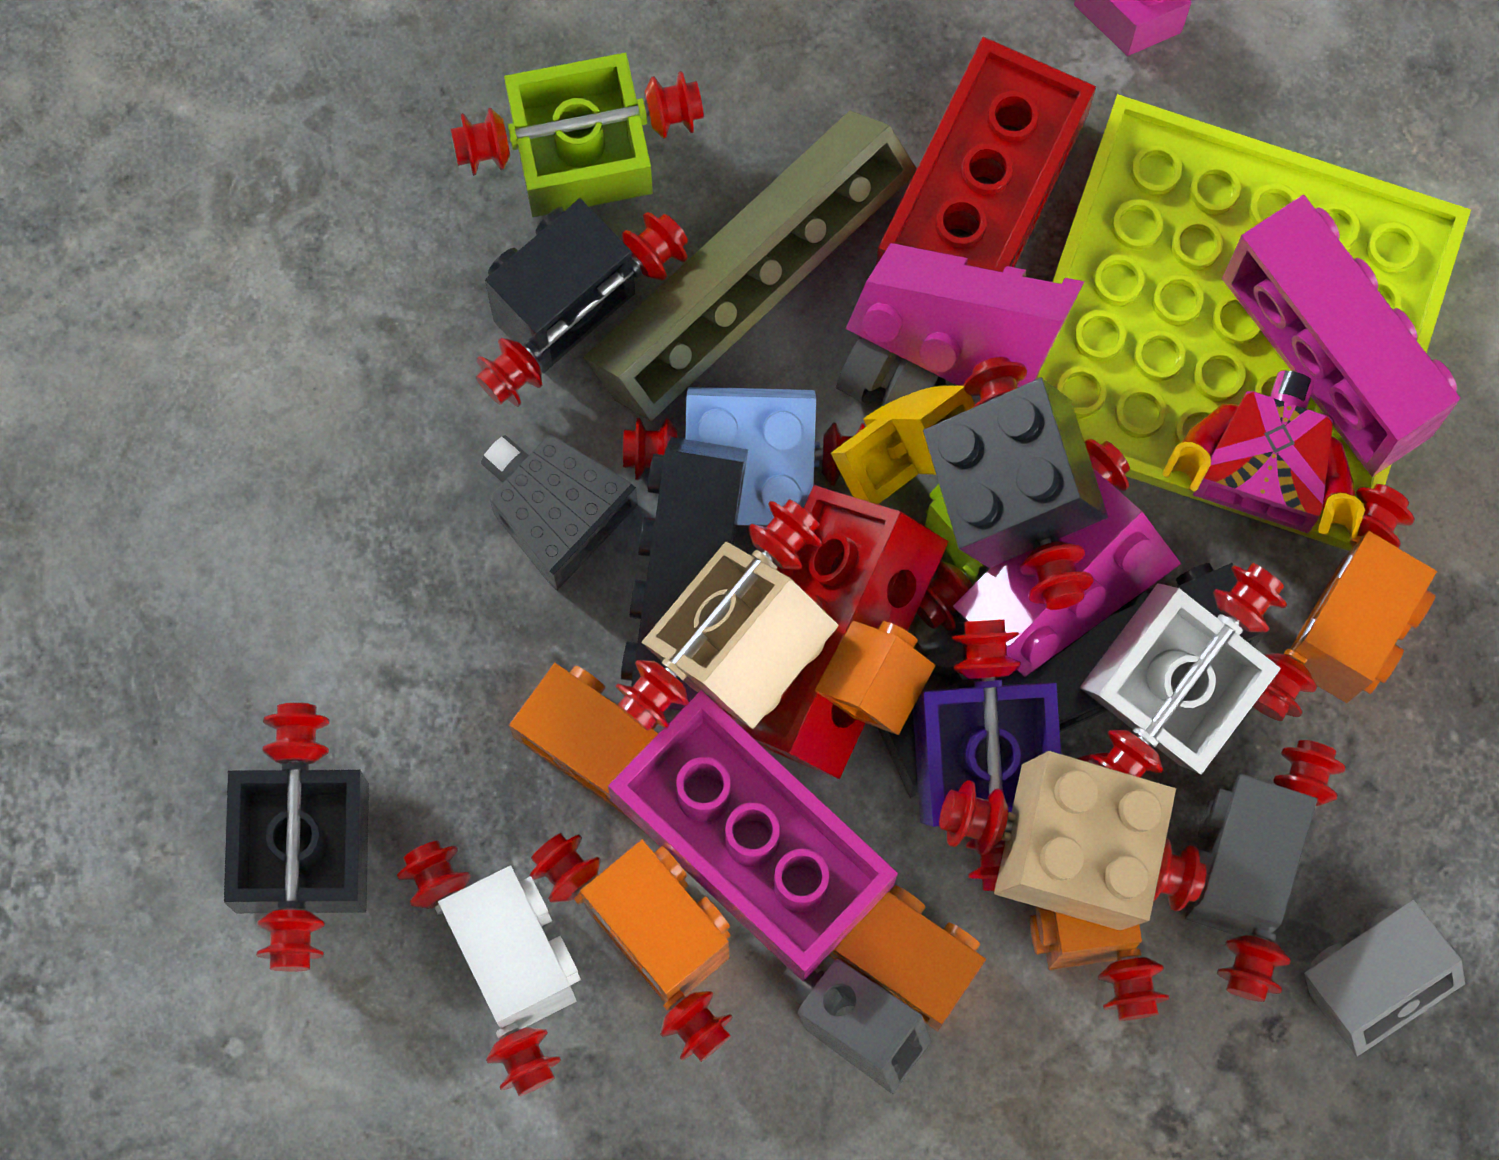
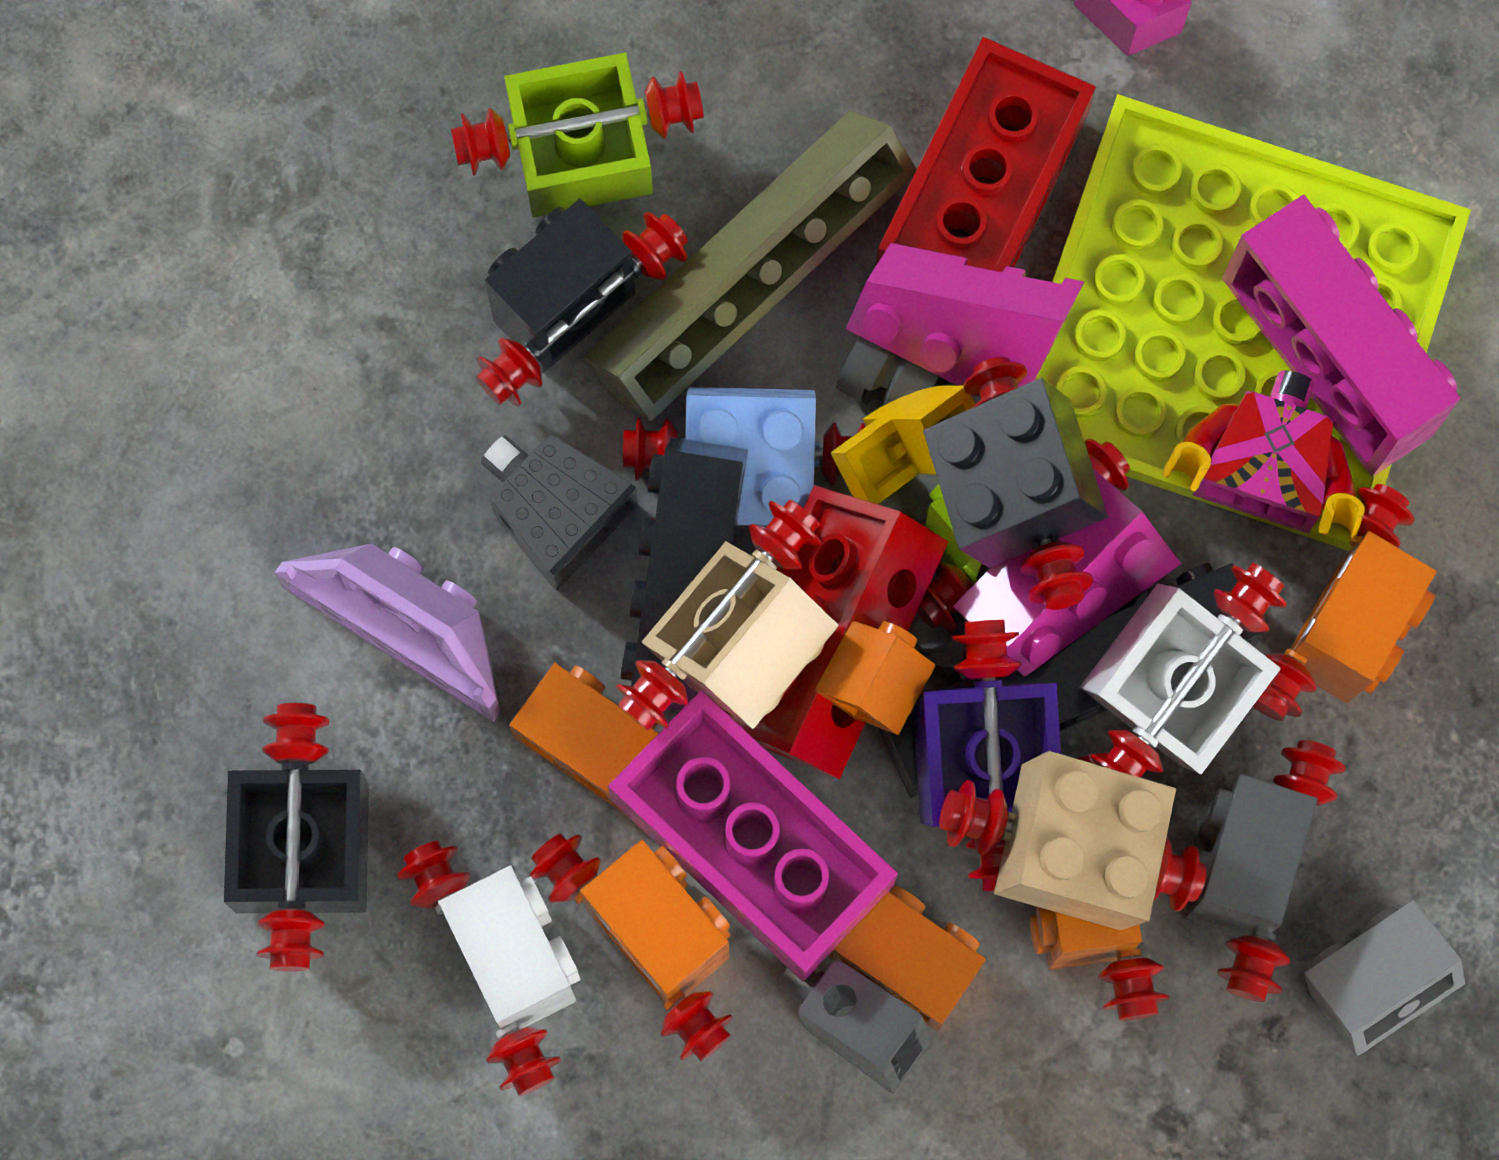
(402, 615): none -> lavender wedge

